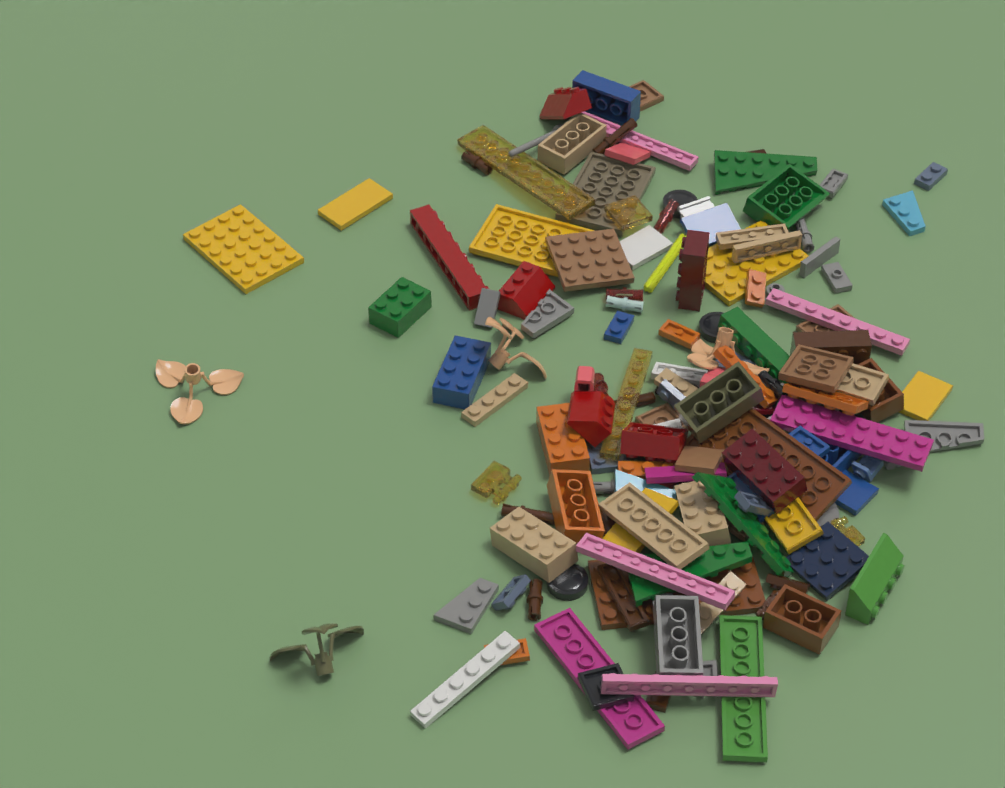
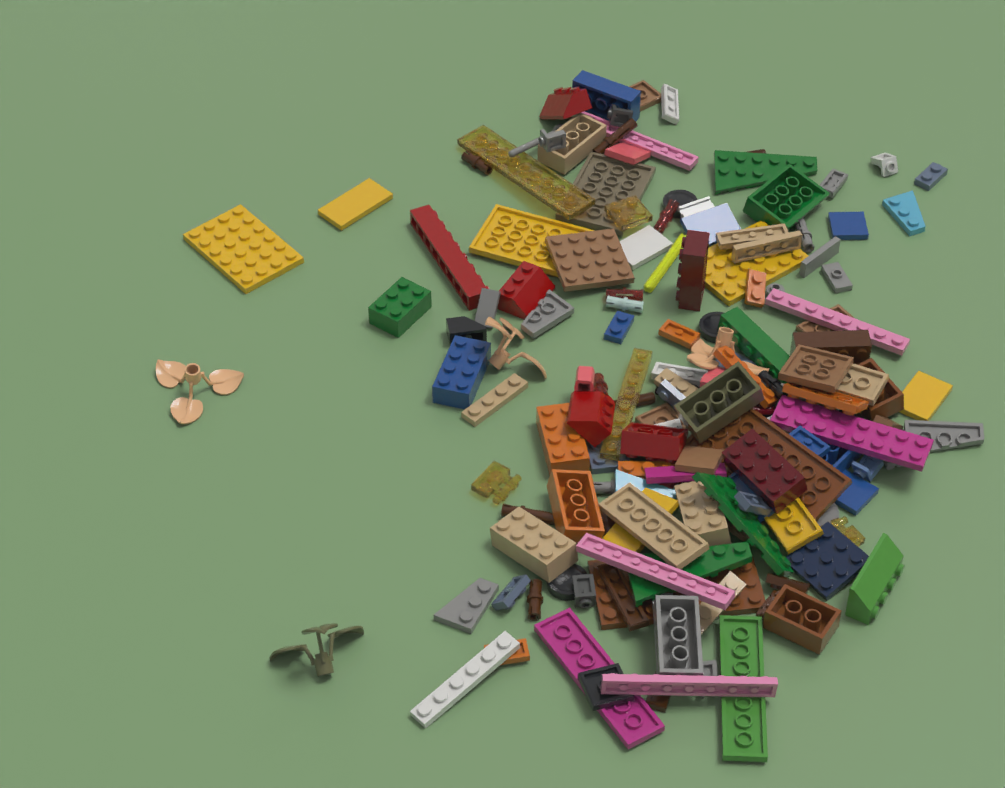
(466, 328): none -> black slope
(552, 141): none -> light grey bracket
(584, 590): none -> dark grey bracket
(618, 116): none -> dark grey bracket
(670, 104): none -> white tile
(848, 225): none -> blue tile
(885, 421): none -> medium nougat plate
(886, 162): none -> white bracket

